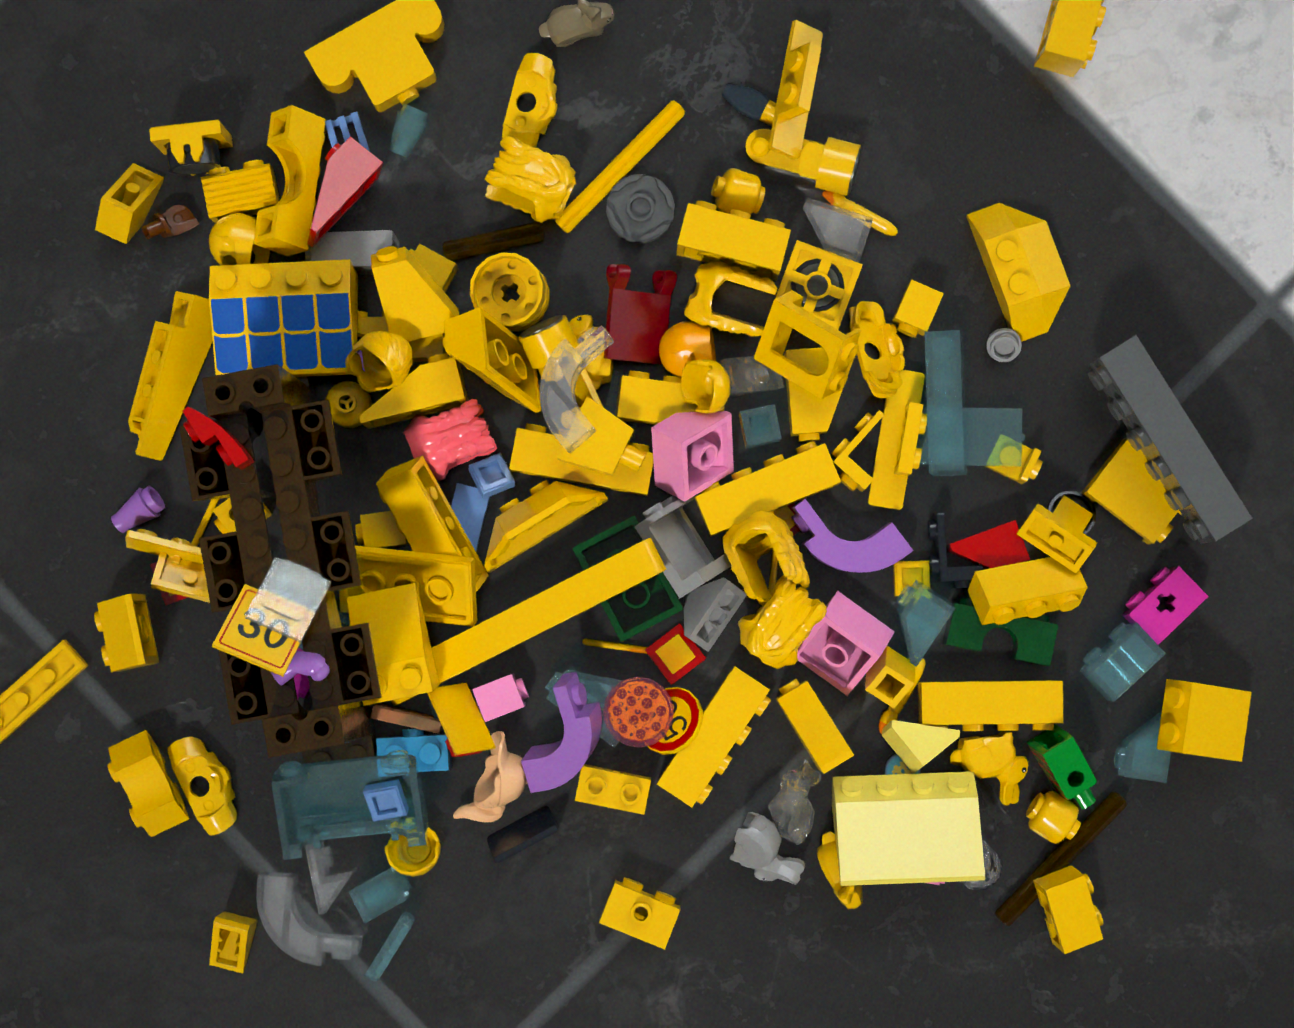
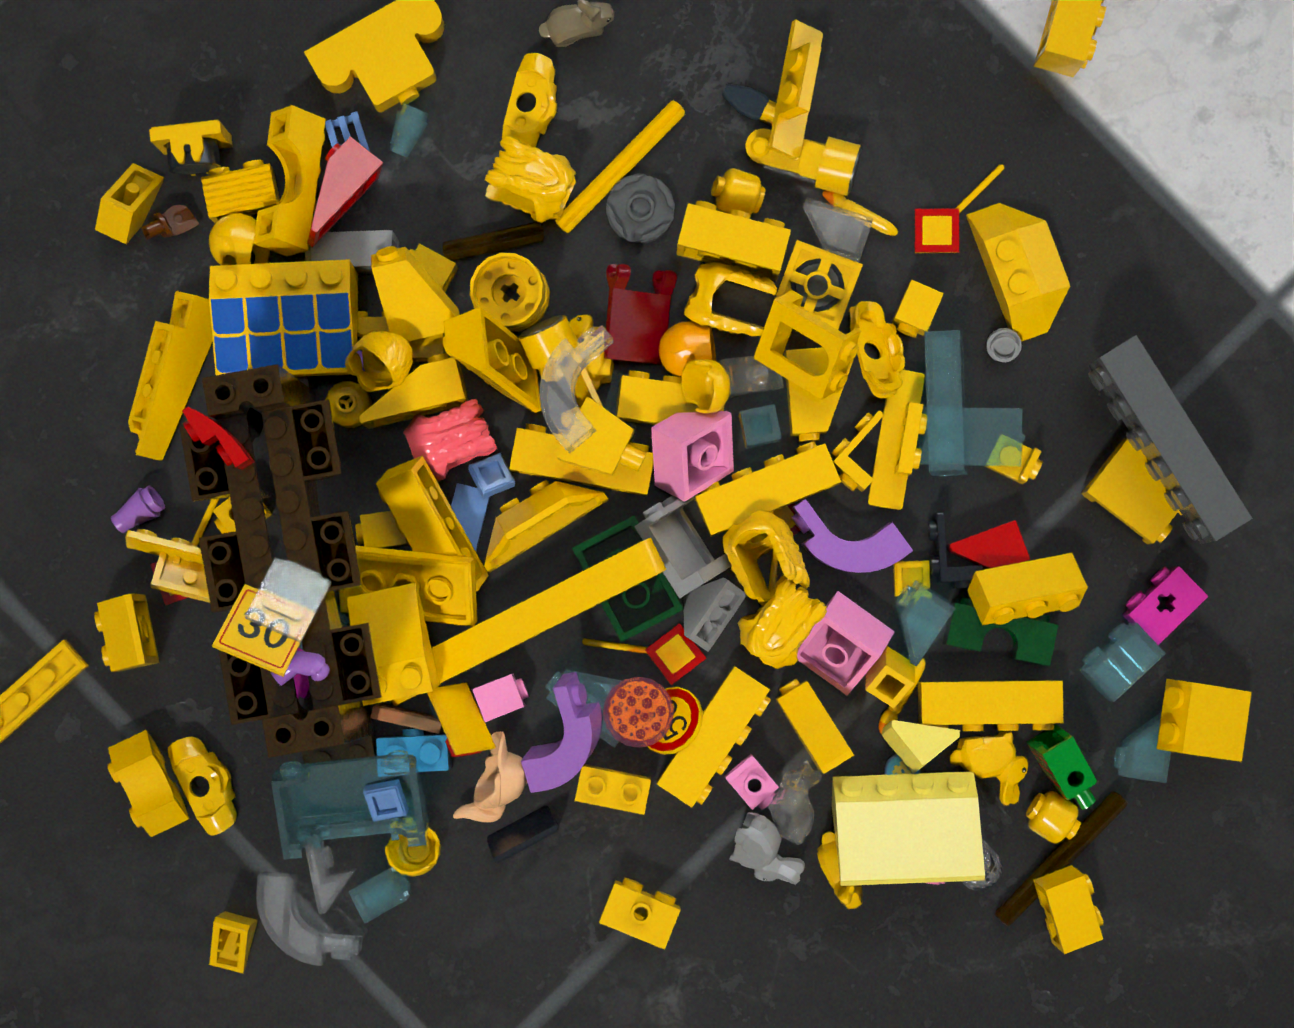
(390, 946): clear light blue tile -> none
(743, 773): none -> bright pink brick
(939, 228): none -> piece
(1062, 532): yellow piece -> none

